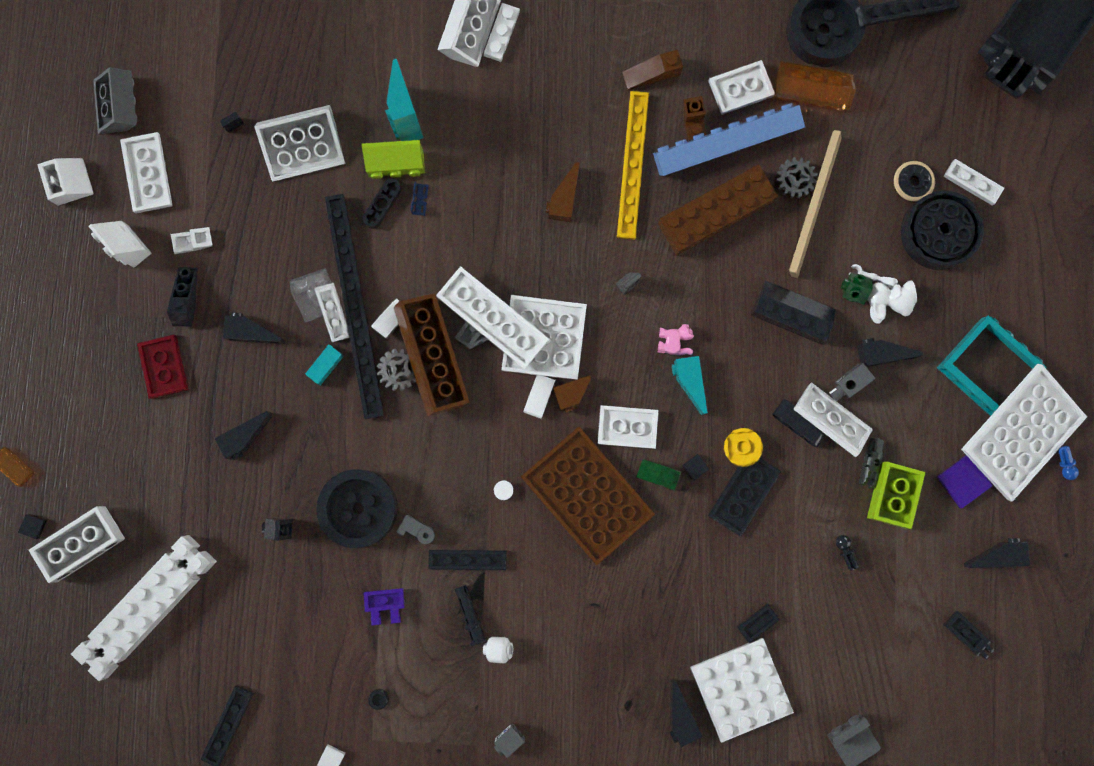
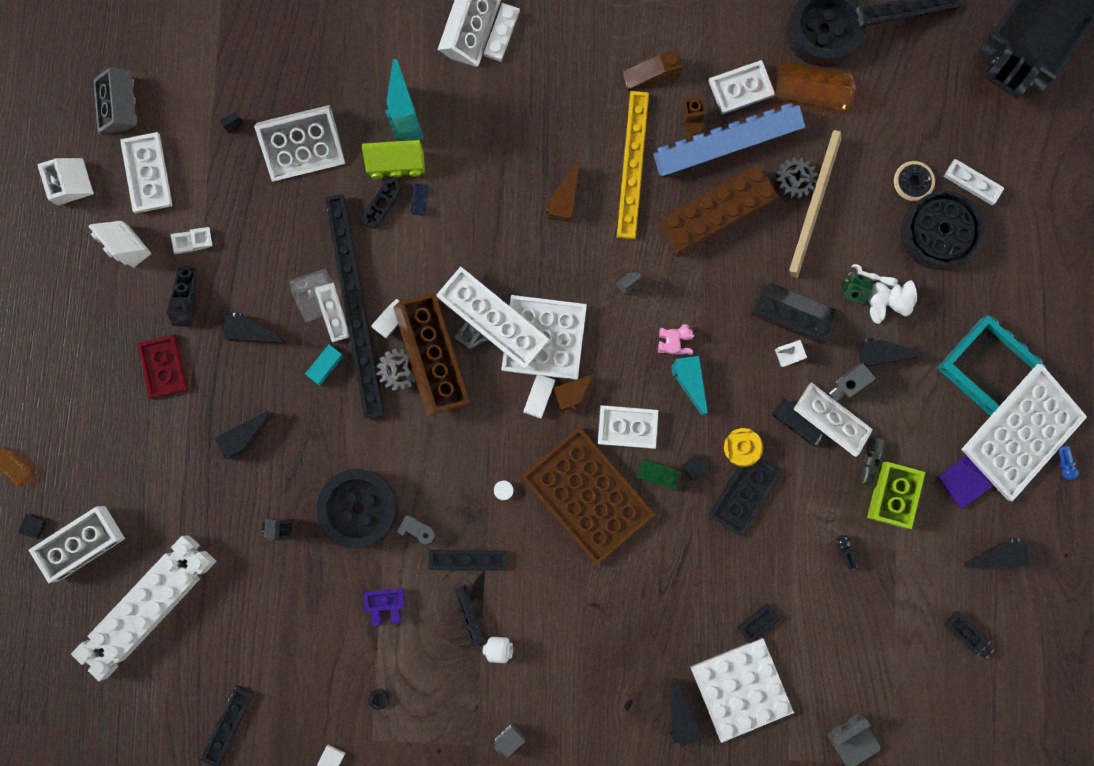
(790, 353): none -> white panel

